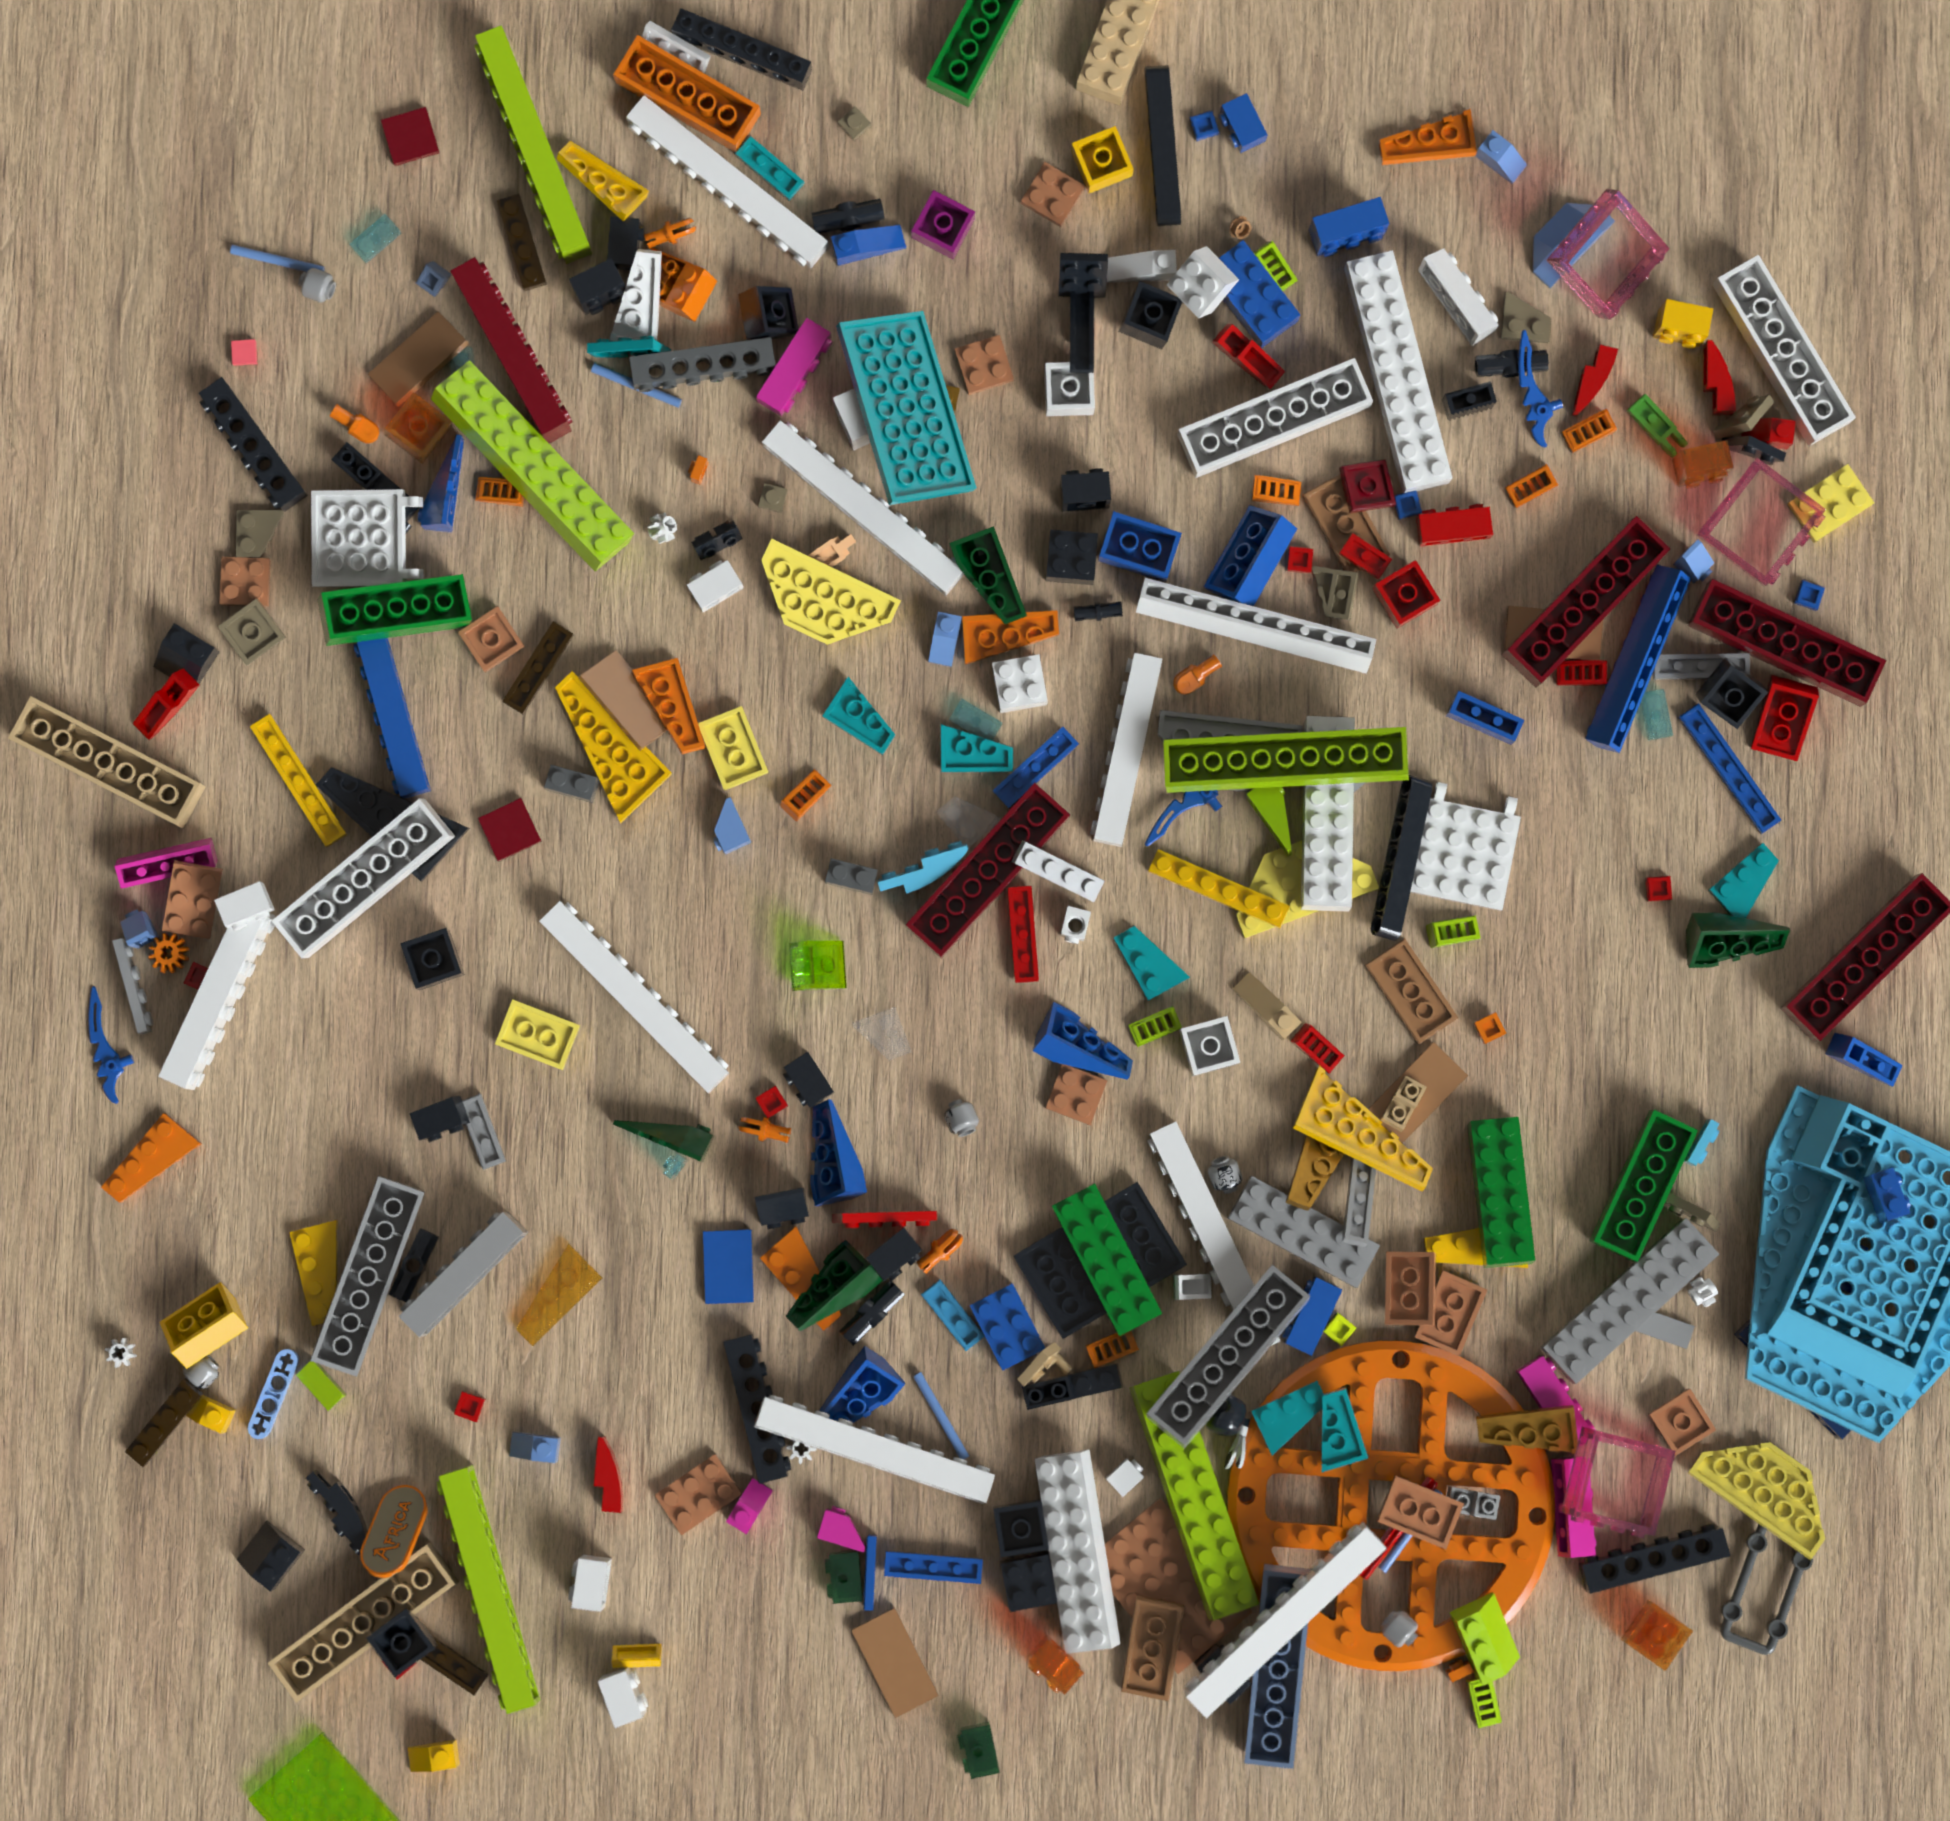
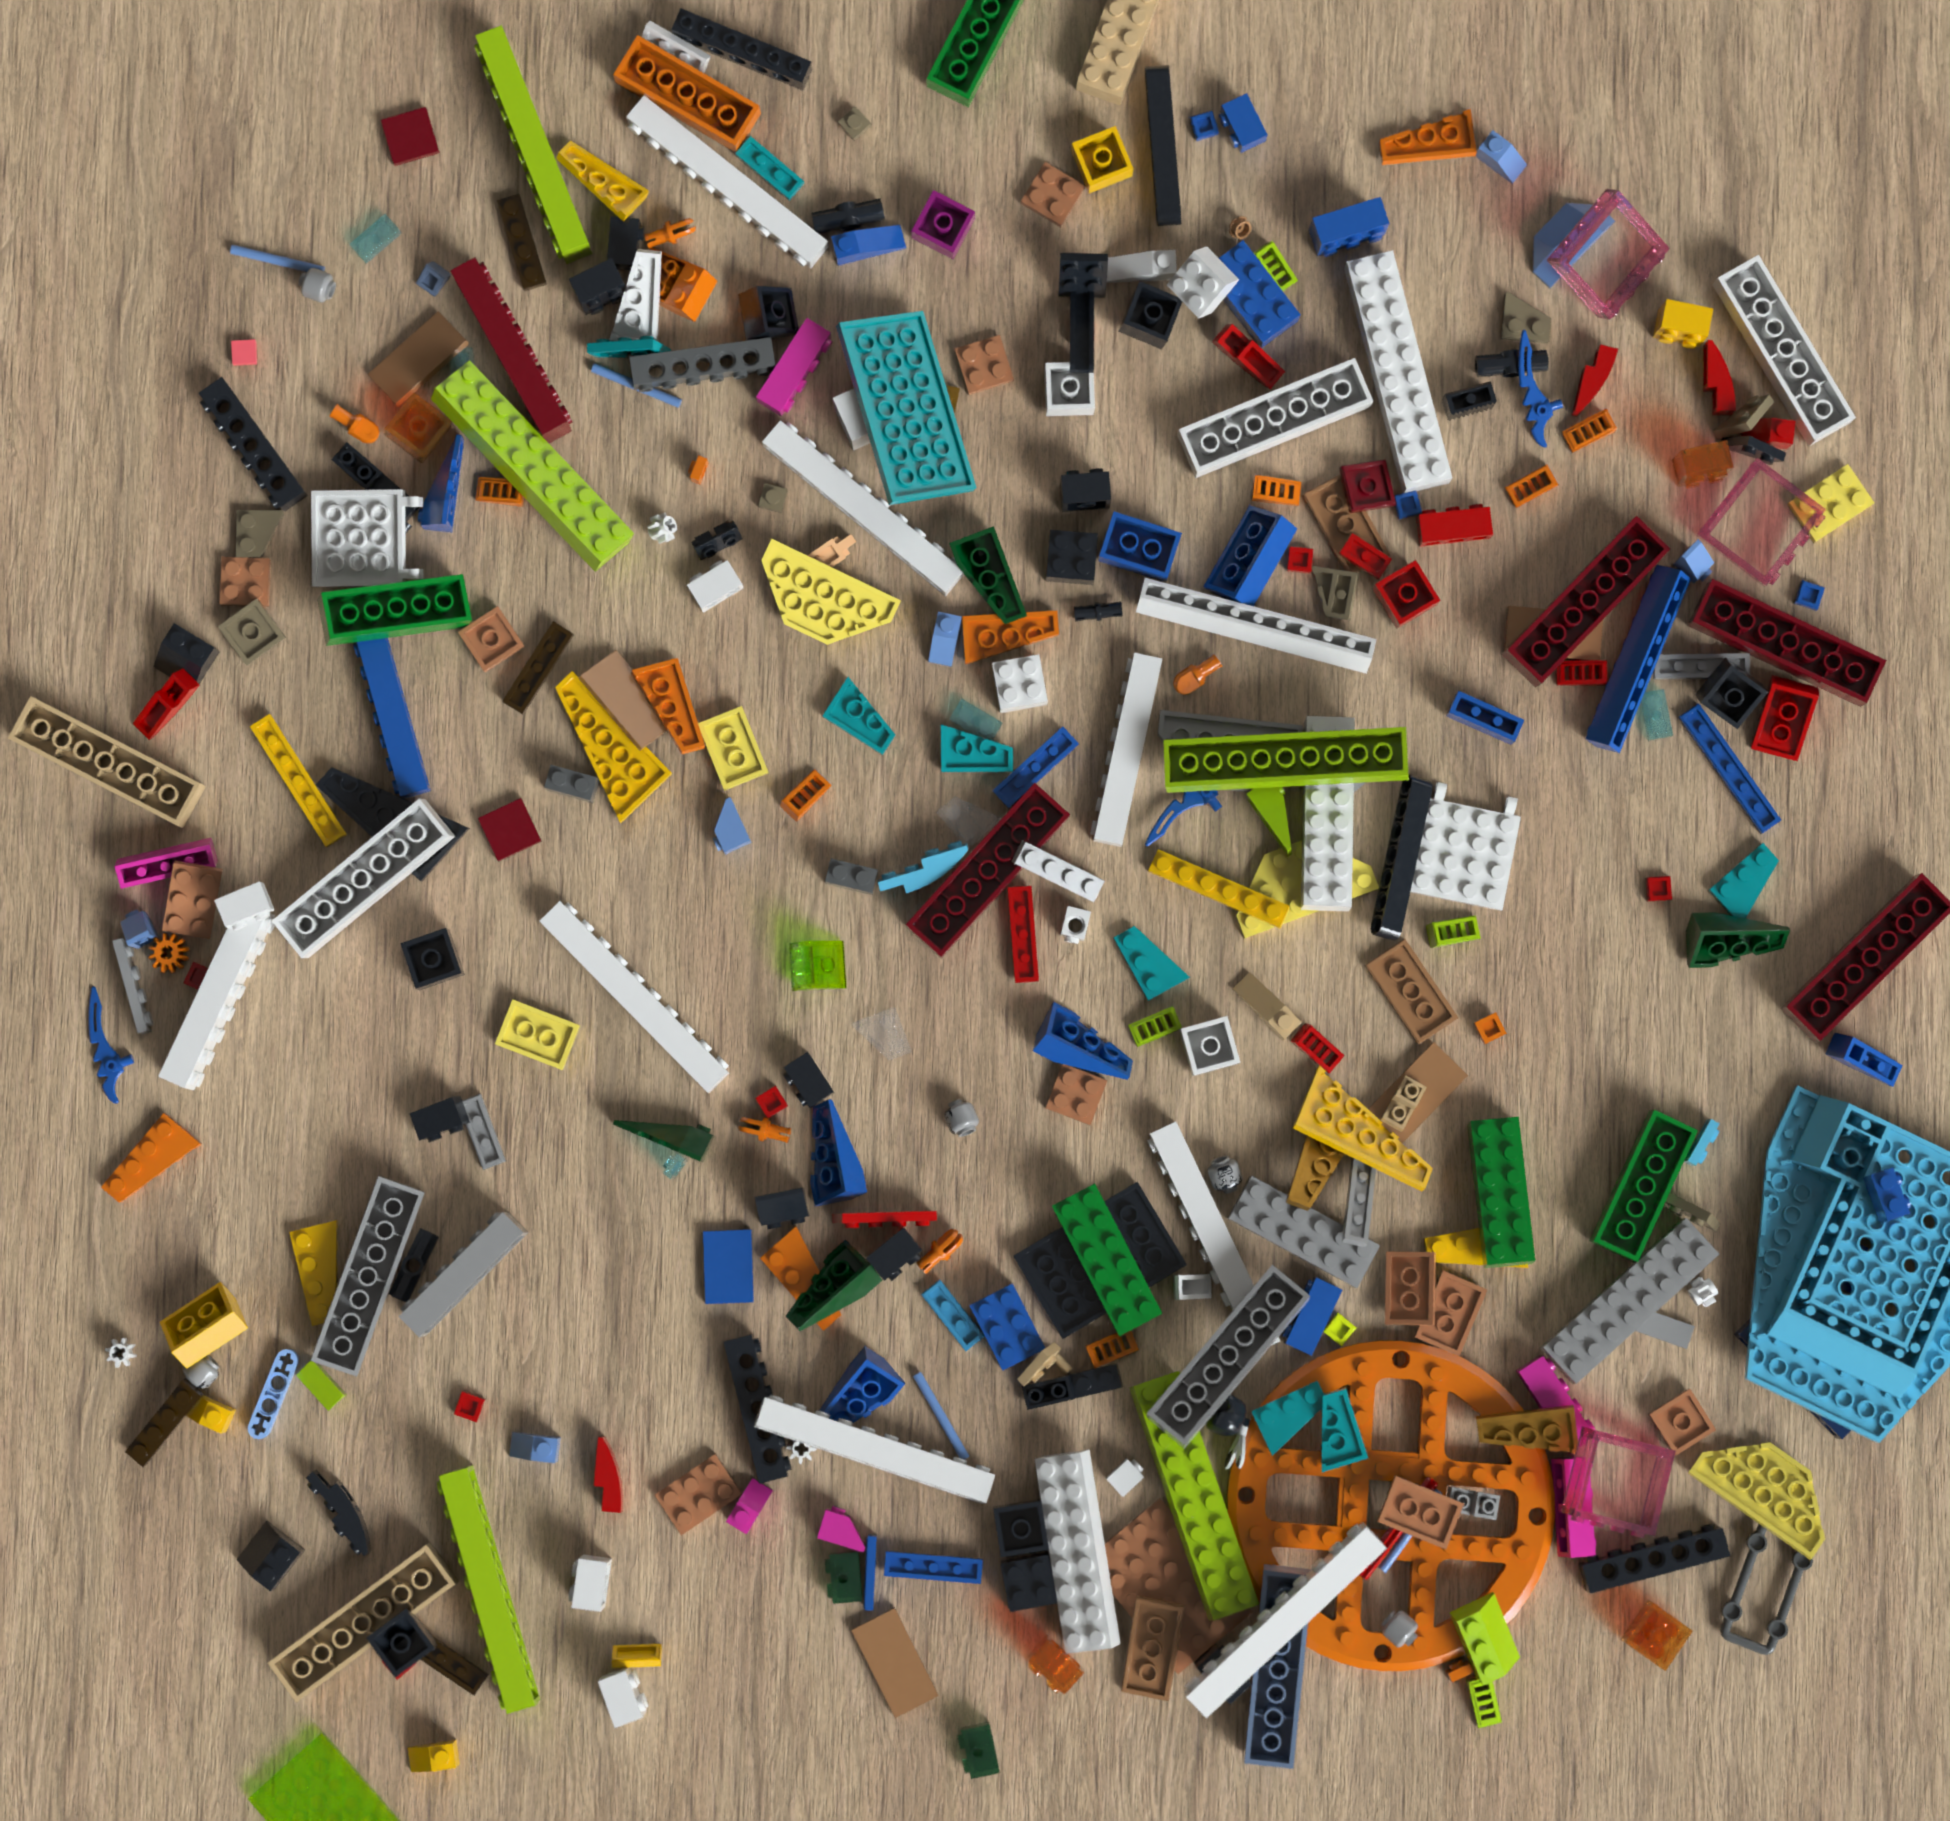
(394, 1531): dark tan tile -> none
(562, 1290): clear yellow wing -> none
(871, 1313): black piece -> none
(1458, 296): white slope -> none
(1656, 424): bright green hinge -> none

